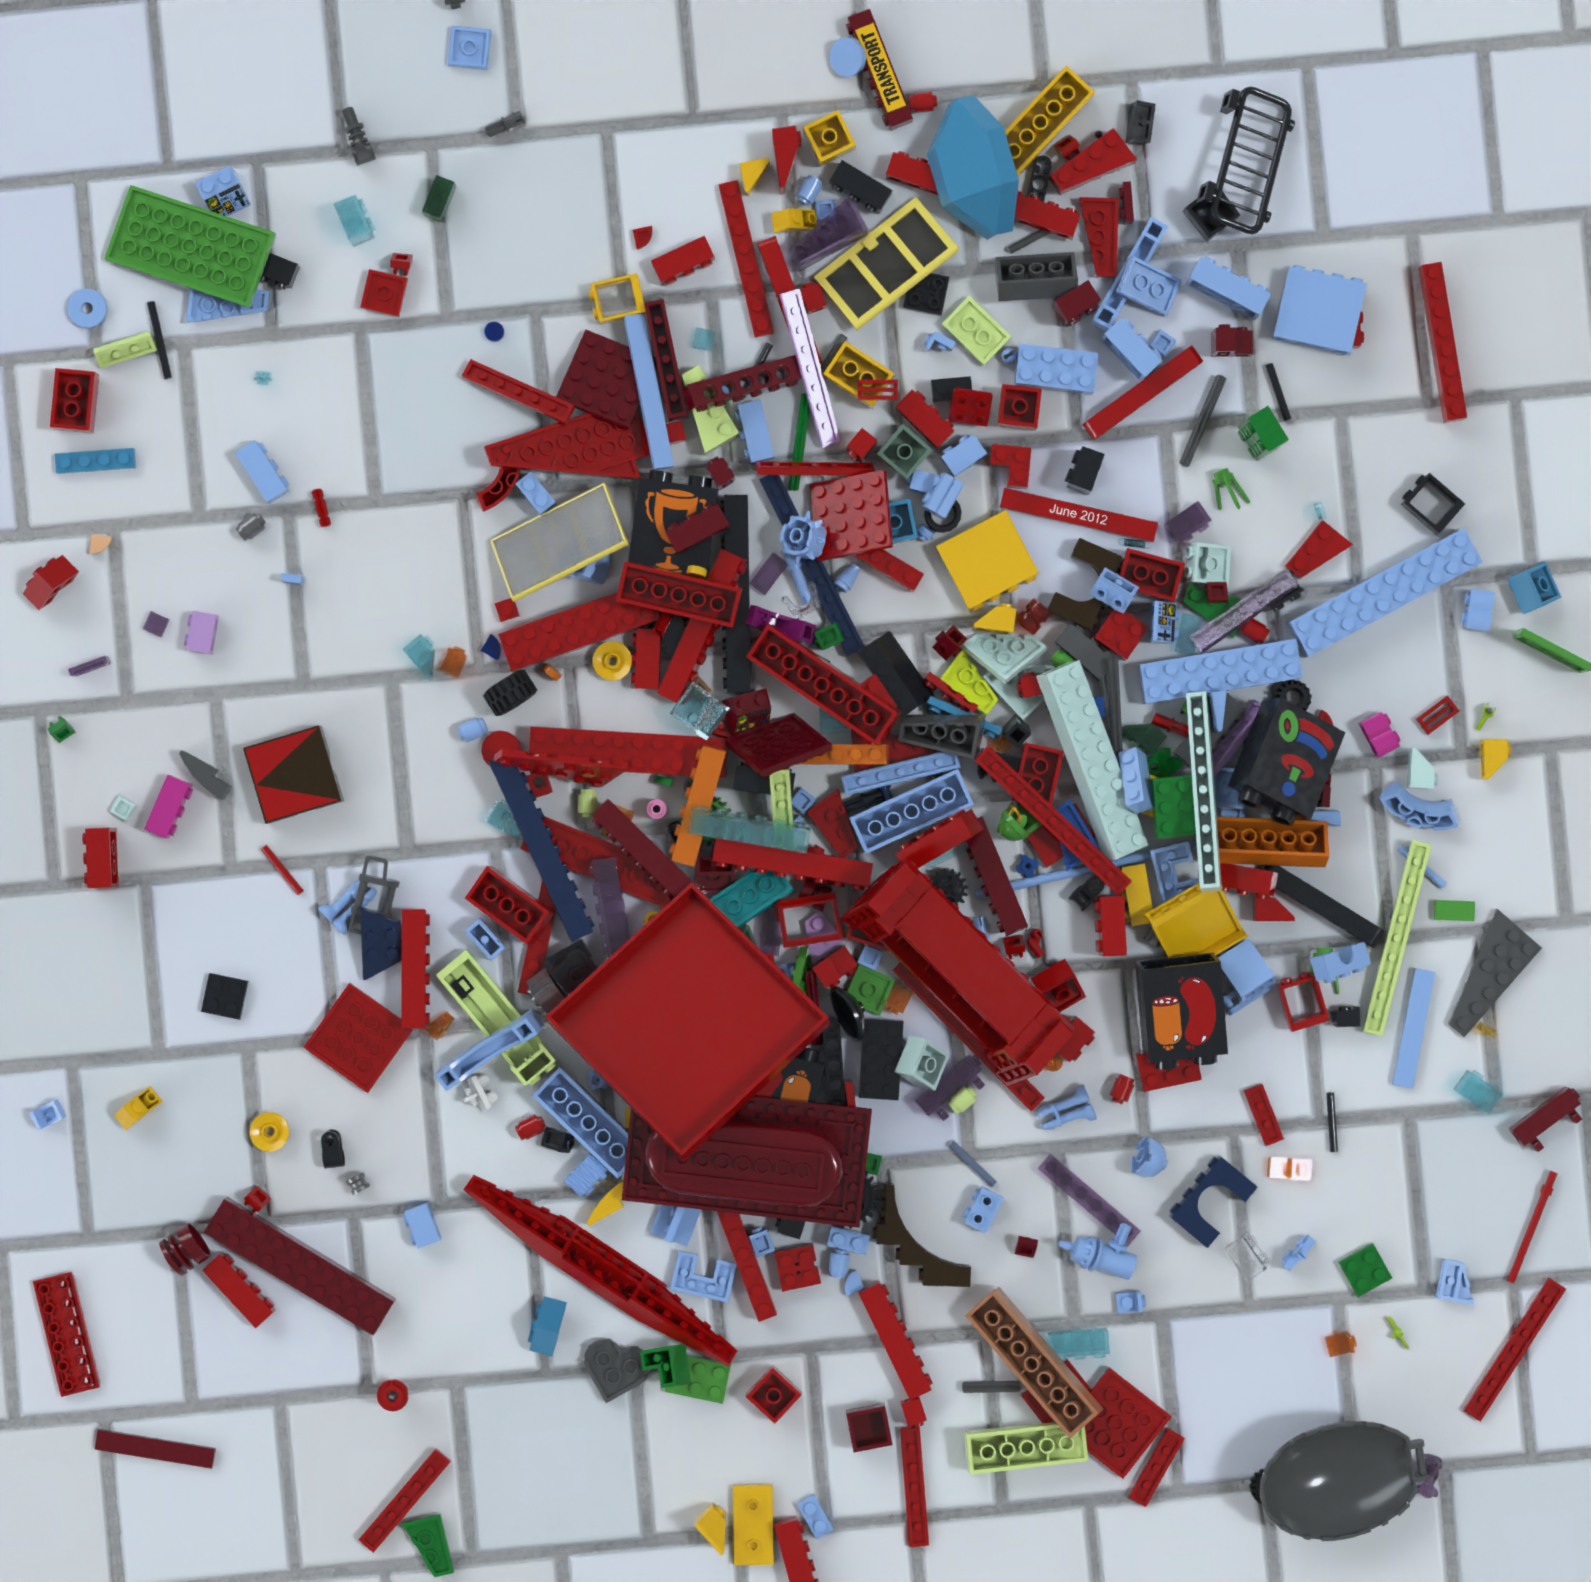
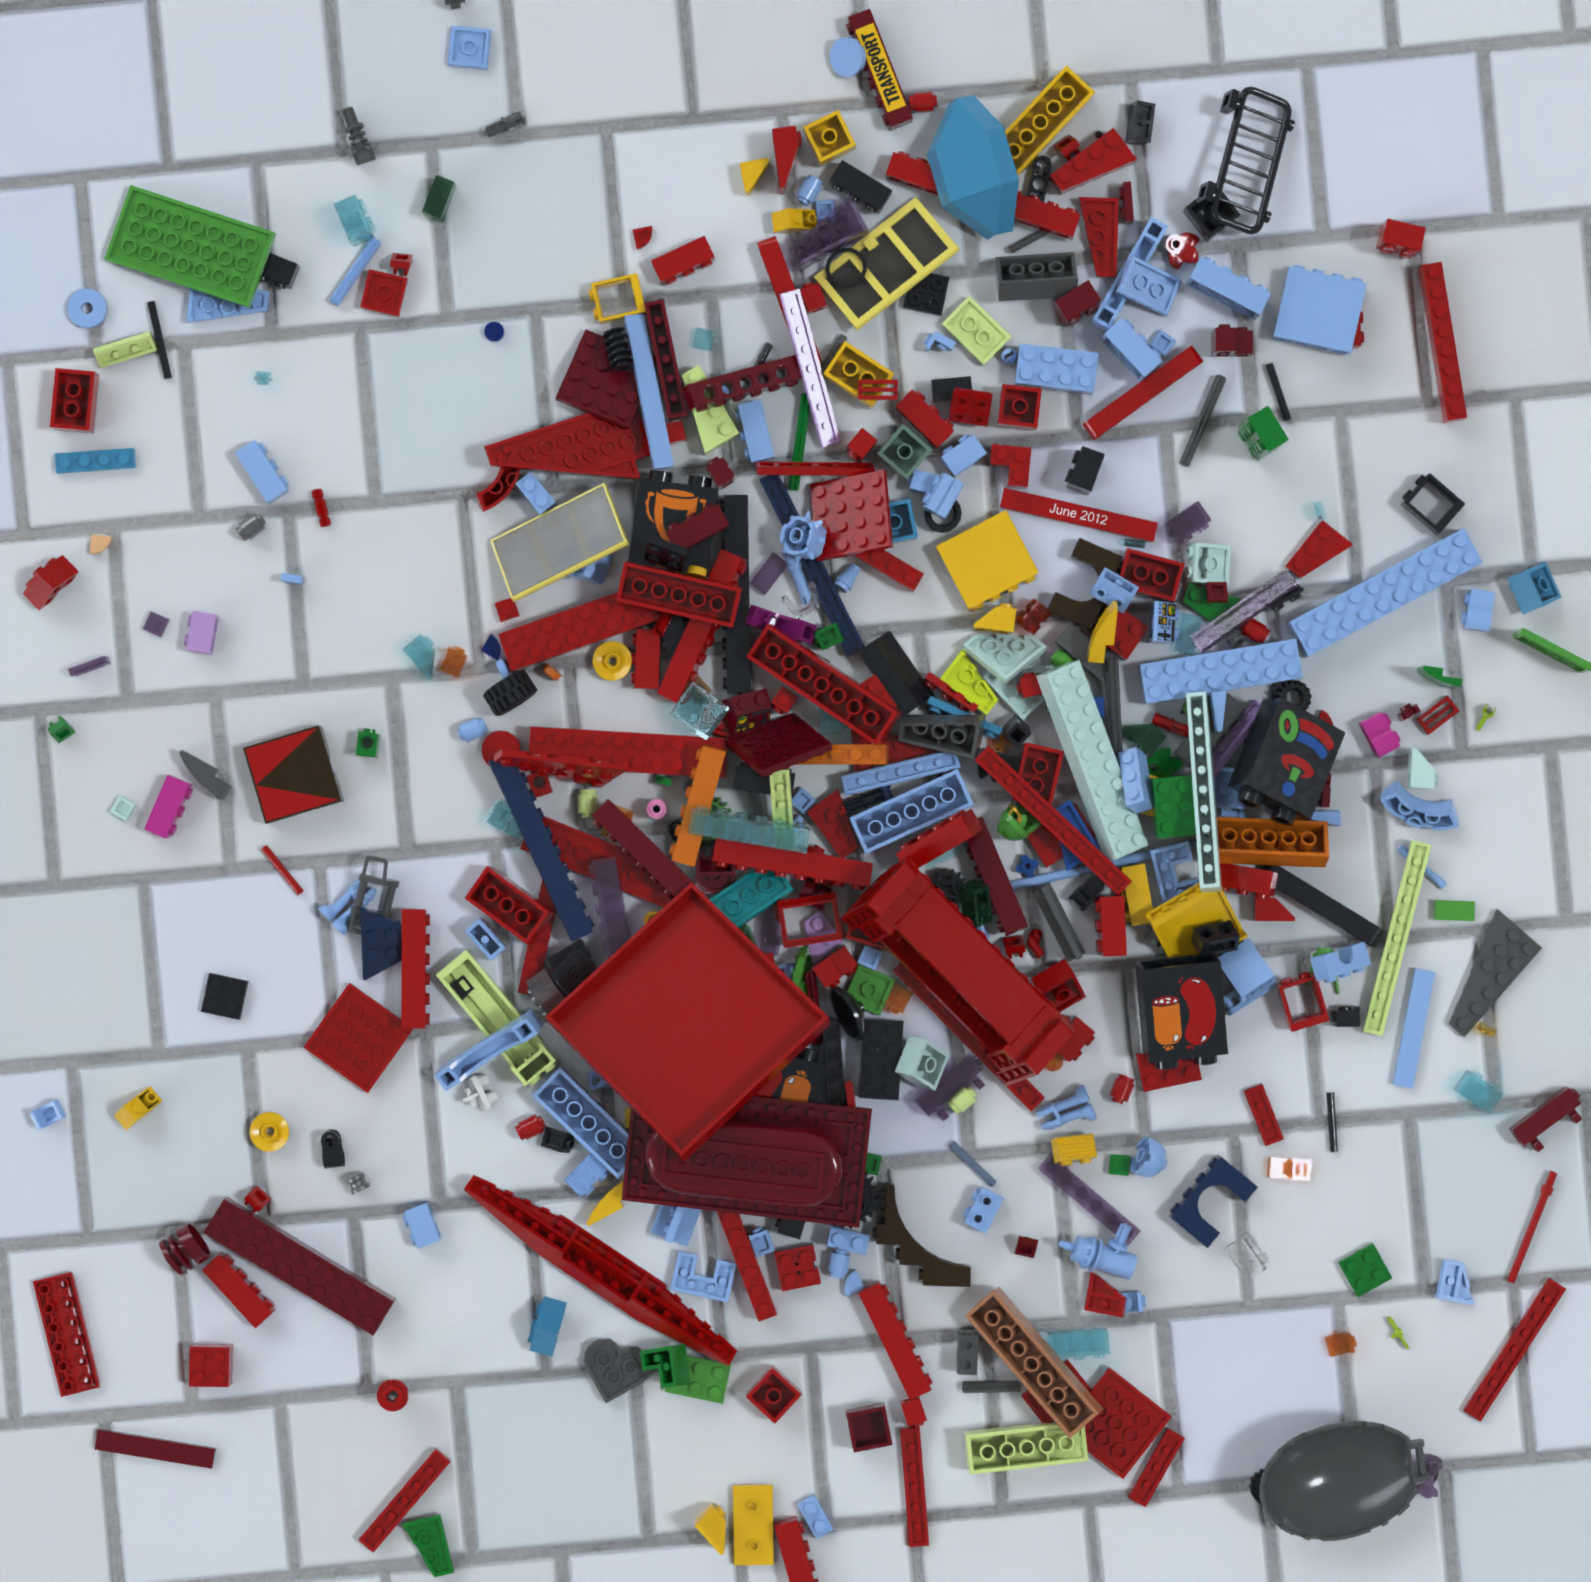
(101, 857): red brick -> none
(210, 1365): none -> red brick
(223, 192): light blue slope -> none
(355, 271): none -> light blue axle
(368, 752): none -> green brick
(440, 1025): clear orange cone -> none
(503, 668): none -> light blue tile
(518, 391): red plate -> none
(616, 349): none -> black piece
(665, 554): none -> black plate
(746, 259): red plate -> none
(783, 701): none -> red brick
(850, 284): none -> black tyre
(925, 533): light blue plate -> none
(946, 645): dark red brick -> none
(967, 1353): none -> dark grey brick
(976, 902): none -> clear green brick
(1059, 922): none -> dark grey fence
(1073, 1149): none -> yellow brick
(1103, 634): none -> yellow slope
(1104, 1298): none -> red wing
(1119, 1164): none -> green tile
(1184, 251): none -> red plate
(1215, 938): none -> black brick
(1224, 479): bright green plant -> none
(1235, 639): none -> dark grey bush
(1299, 1253): light blue plate -> none
(1400, 238): none -> red brick
(1408, 711): none -> dark red plate
(1436, 676): none -> green slope
(1493, 756): yellow slope -> none

